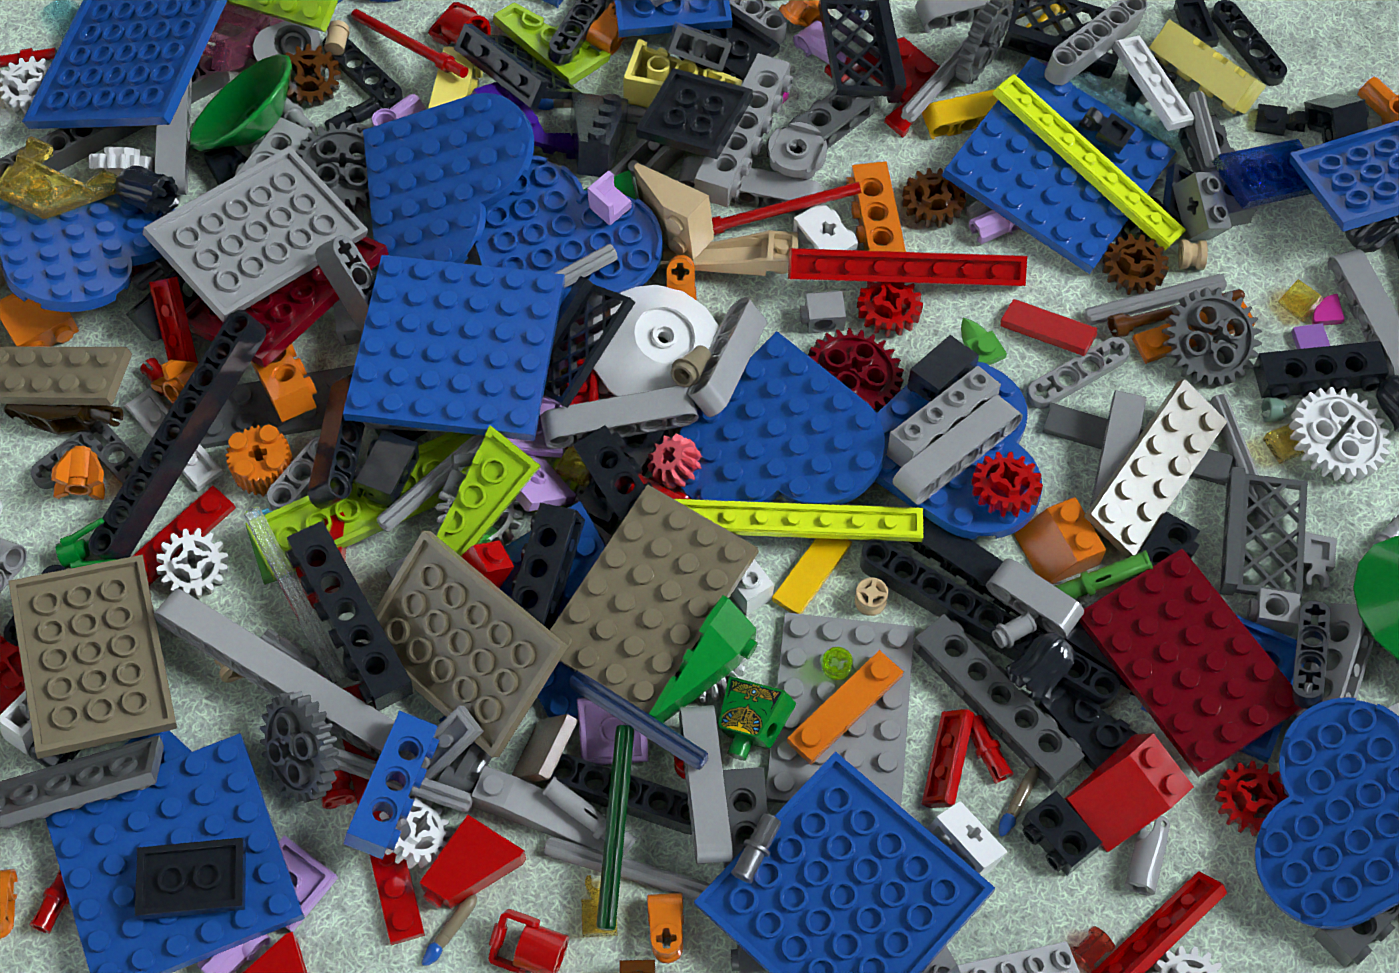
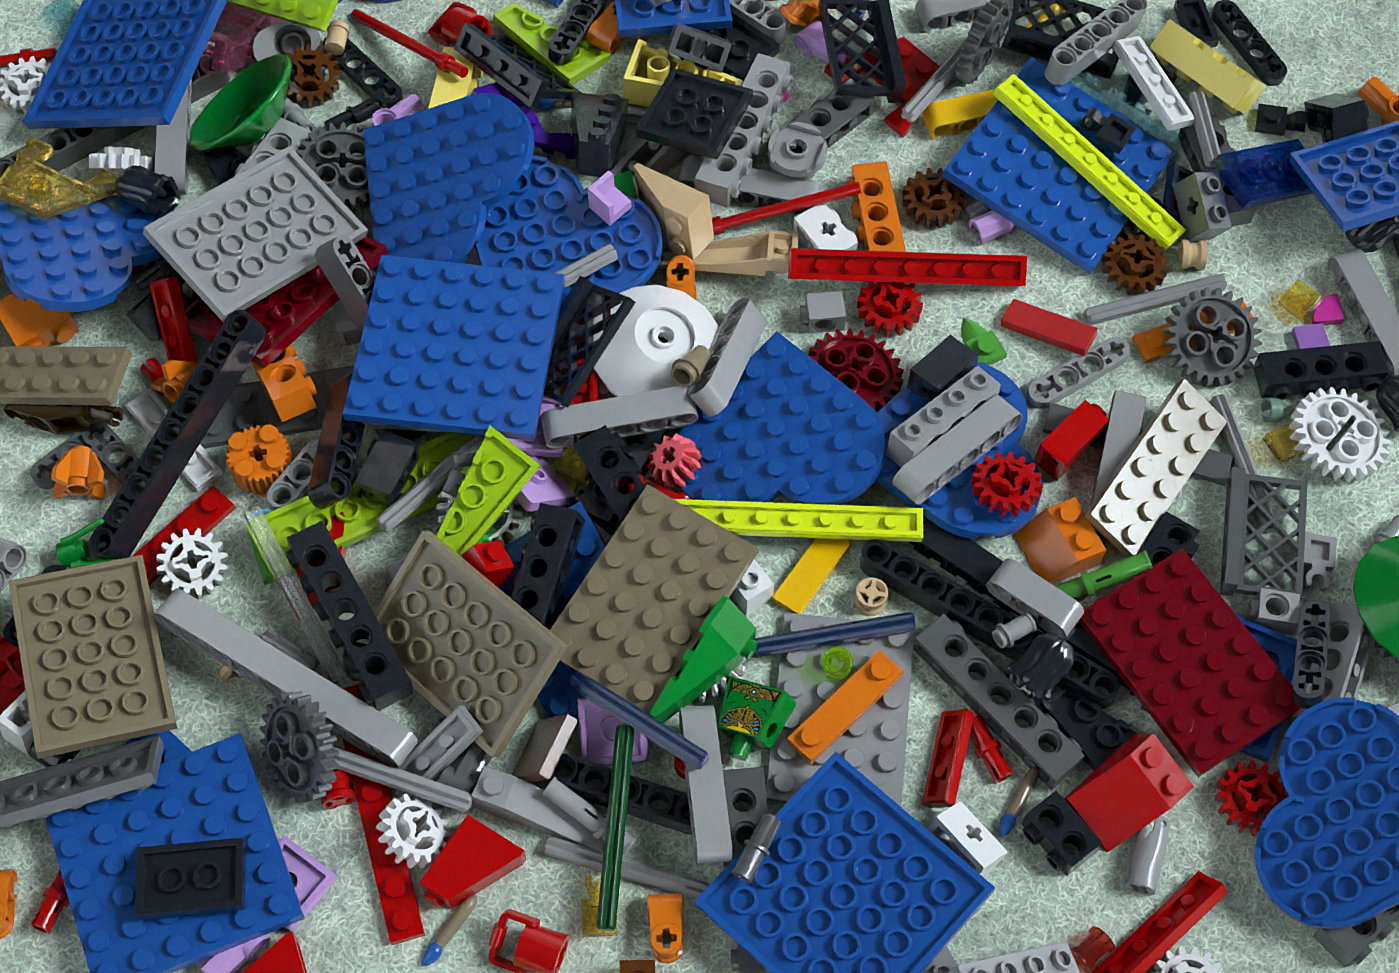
(406, 735): blue brick -> none
(835, 634): none -> dark blue axle
(1071, 439): none -> red slope
(1125, 323): reddish brown piece -> none

